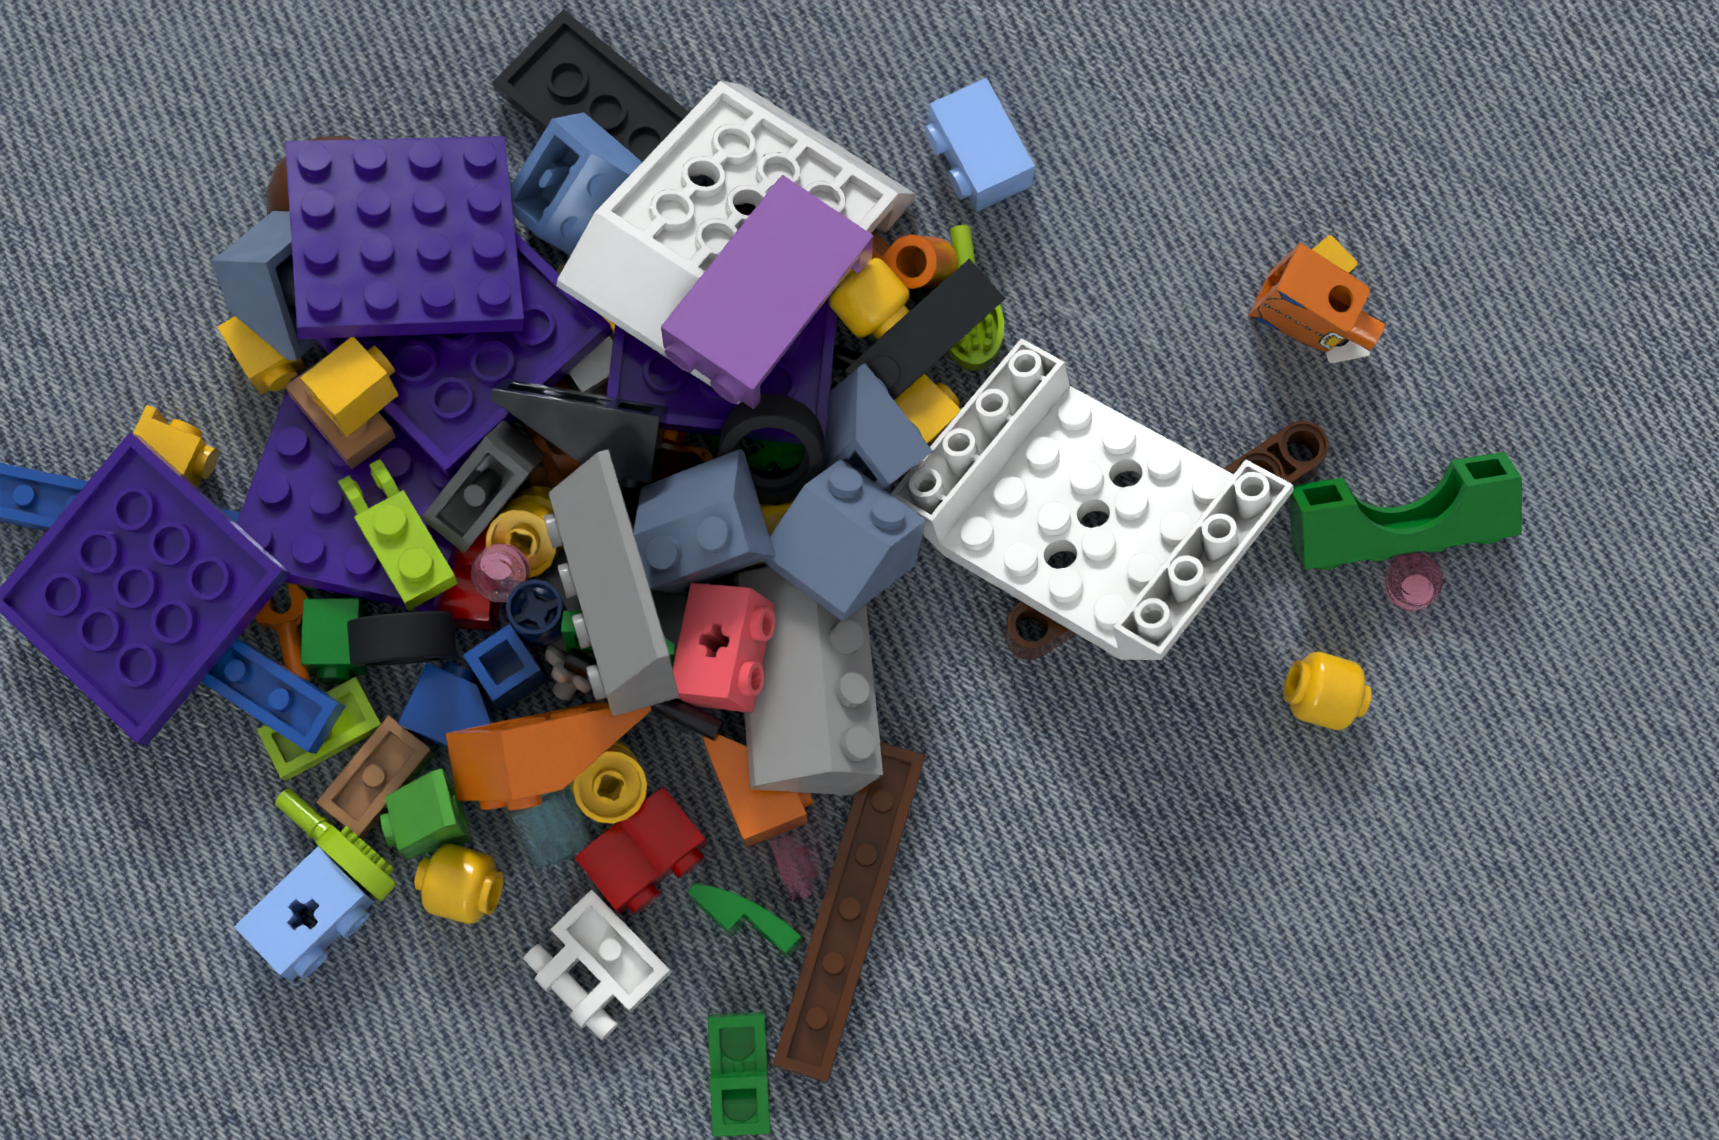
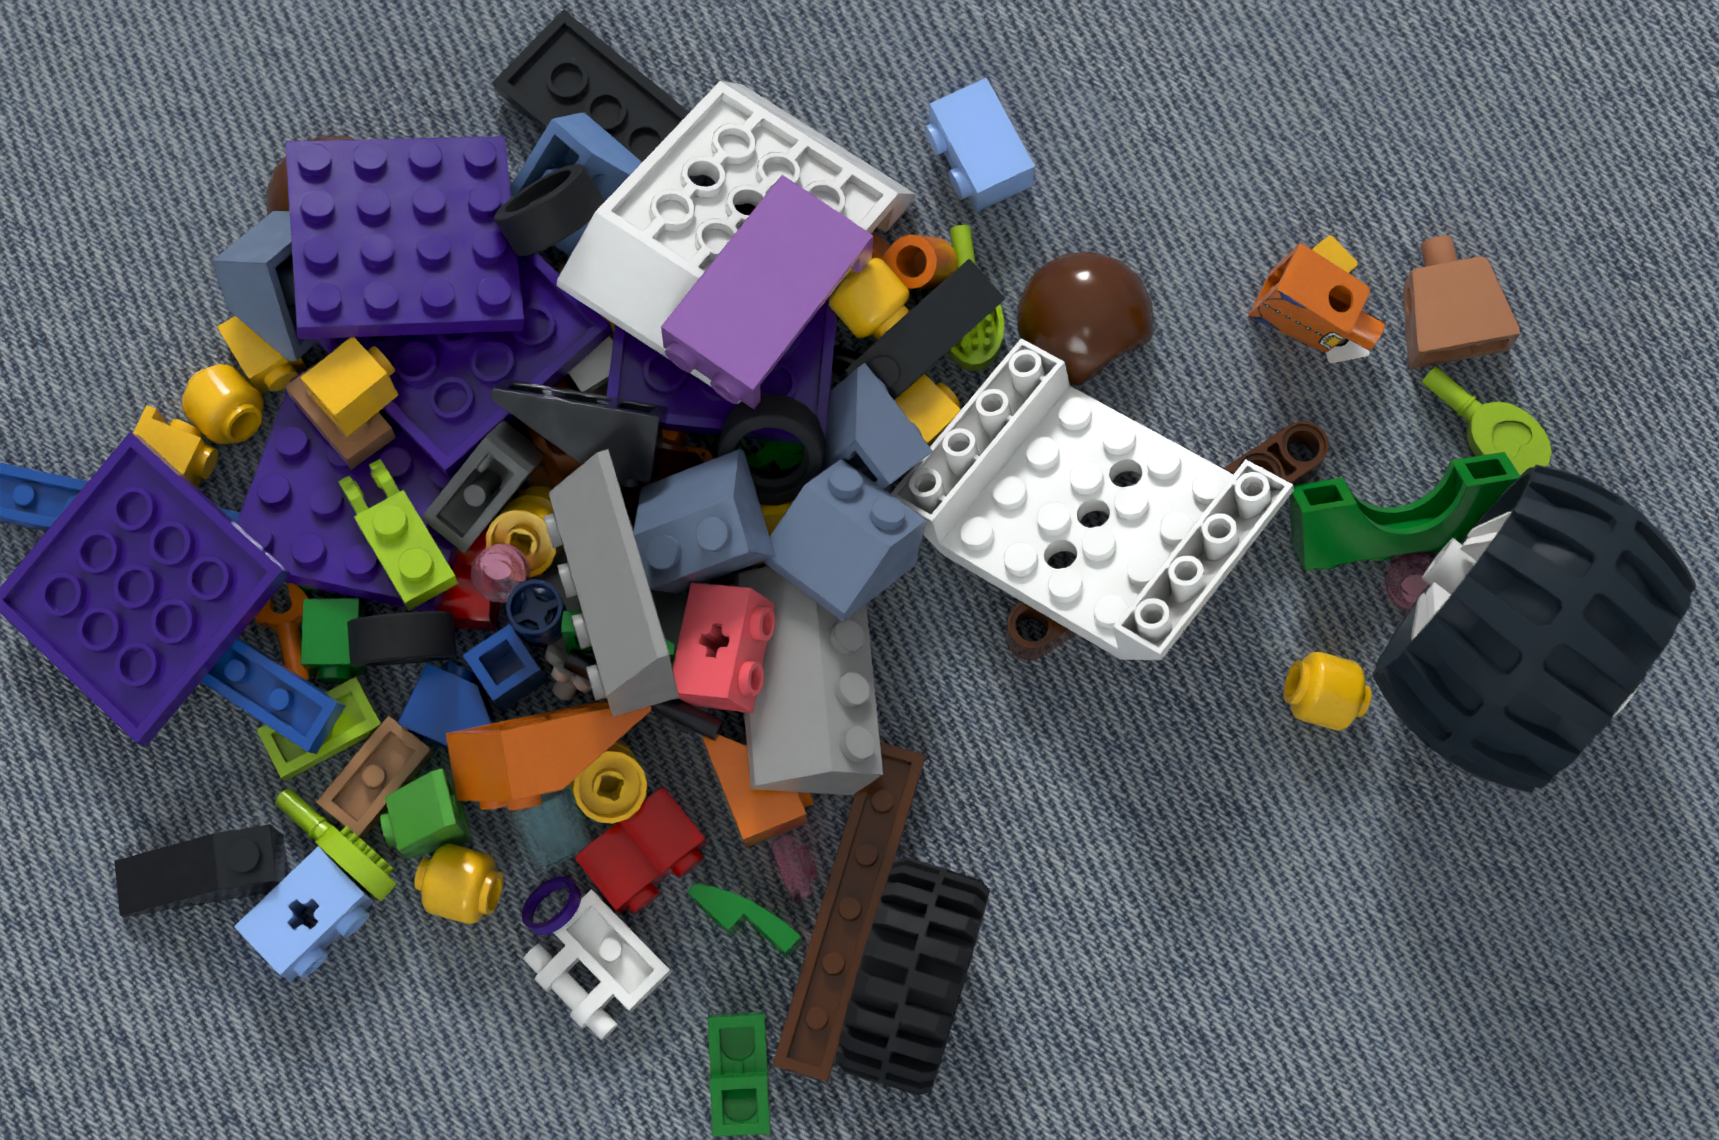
(202, 871): none -> black slope
(223, 404): none -> yellow head
(549, 210): none -> black tyre
(562, 917): none -> dark purple piece
(911, 976): none -> black tyre
(1085, 312): none -> reddish brown cylinder
(1454, 308): none -> nougat torso
(1494, 425): none -> lime piece
(1534, 629): none -> black wheel

